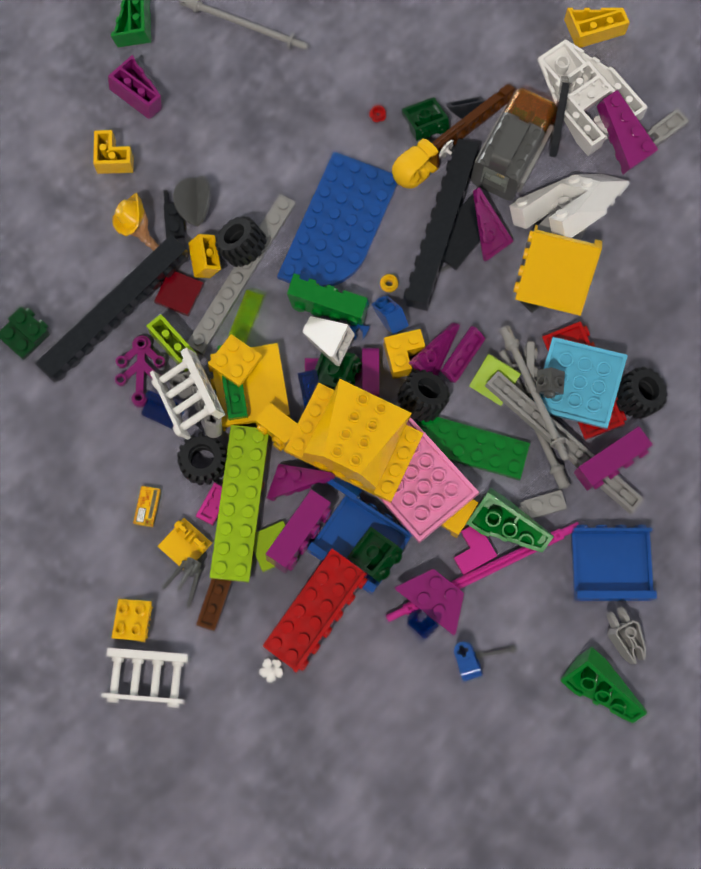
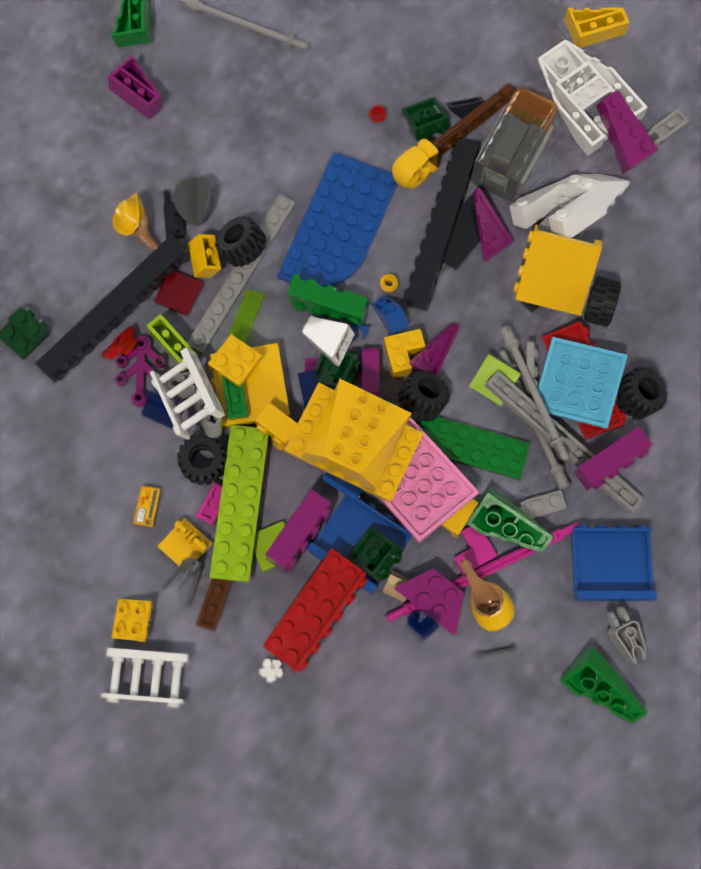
(110, 158): yellow brick -> none
(122, 343): none -> red plate
(295, 479): magenta wing -> none
(393, 580): none -> tan piece
(446, 149): white plant -> none
(463, 354): magenta plate -> none
(468, 665): blue piece -> none
(486, 597): none -> hat
(550, 382): dark grey brick -> none
(558, 120): black tile -> none
(602, 301): none -> black tyre

